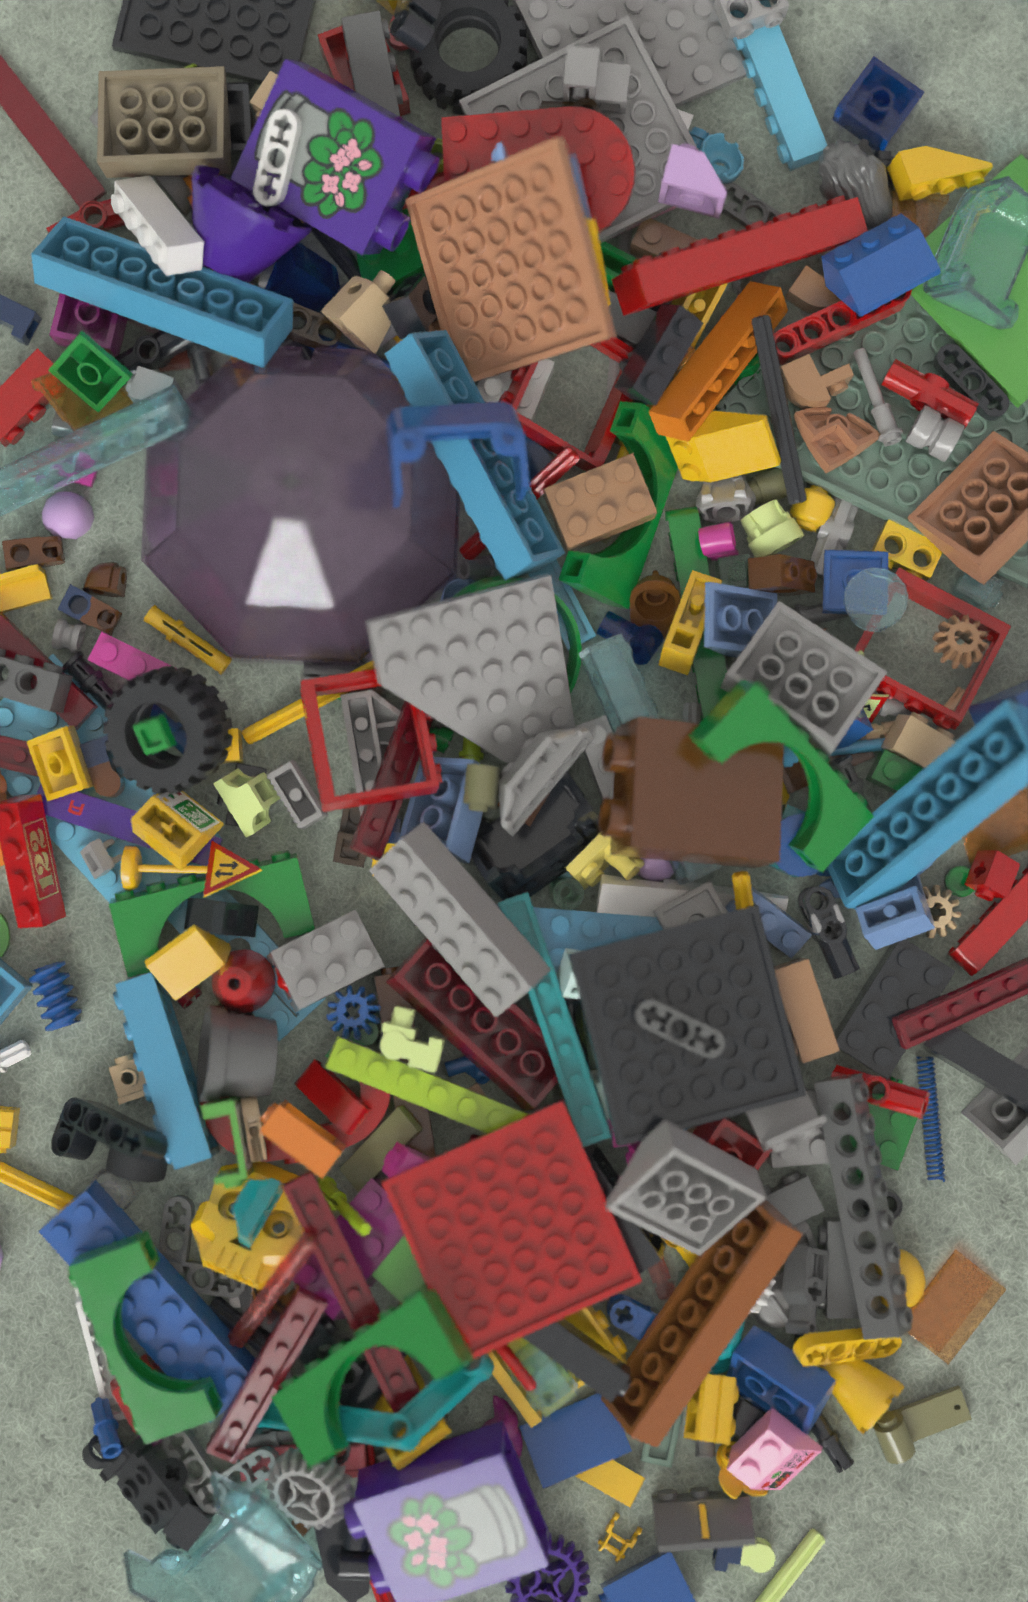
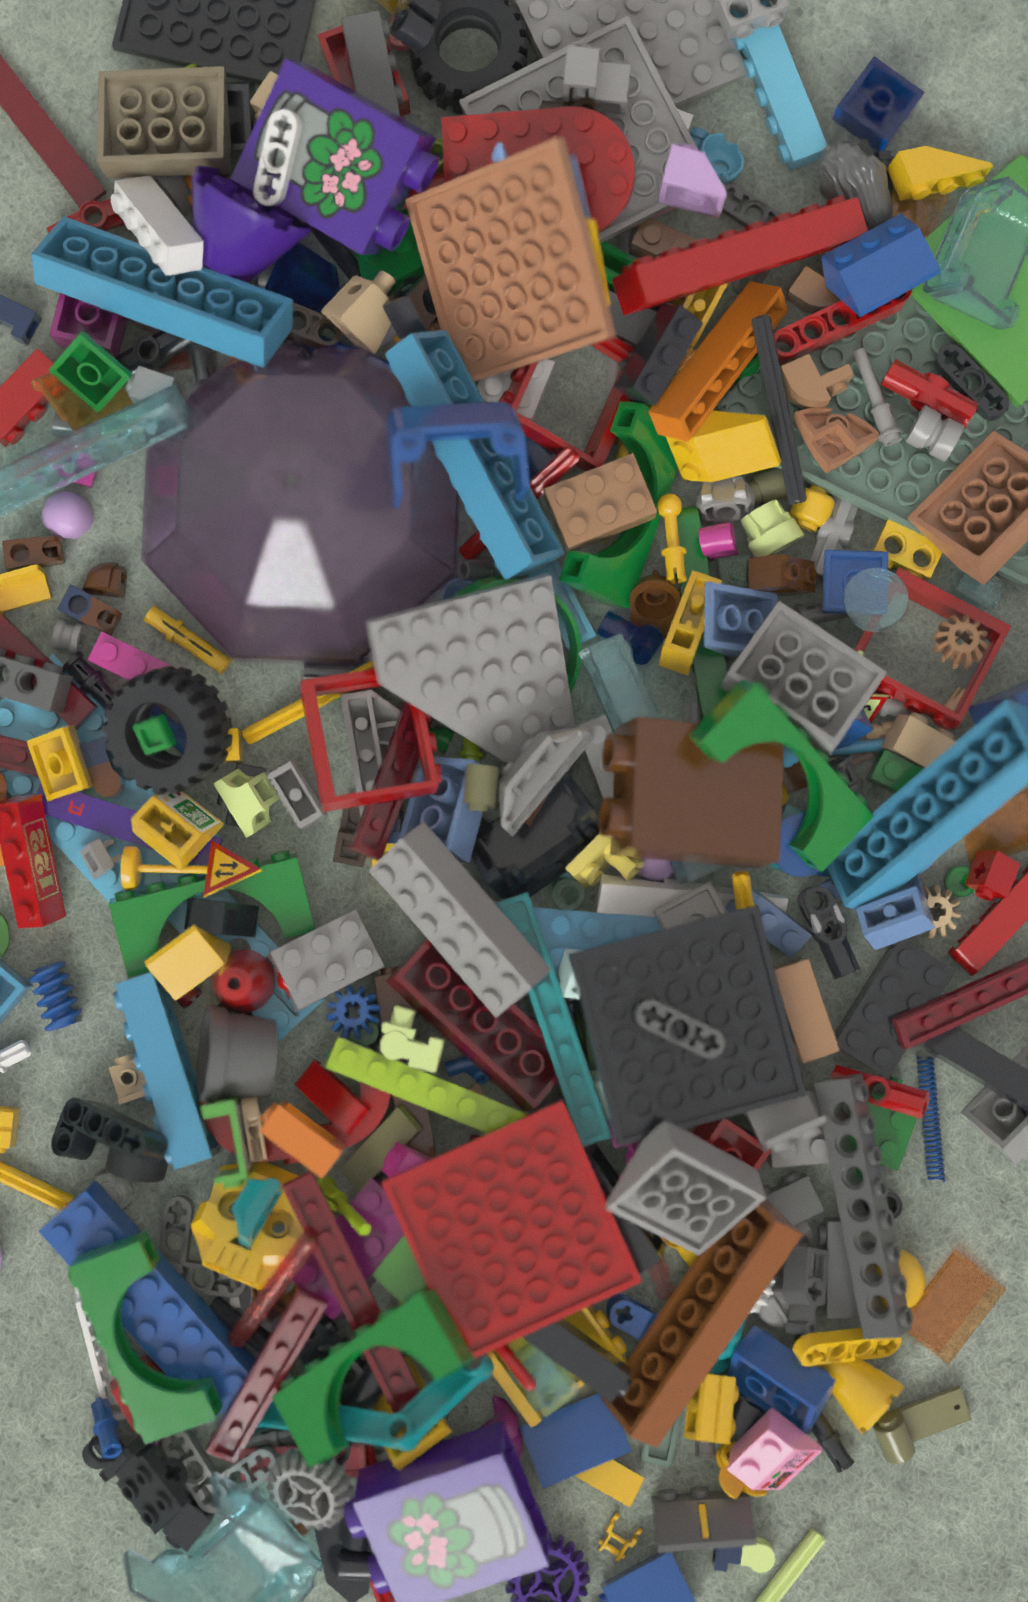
(669, 507): none -> yellow pin

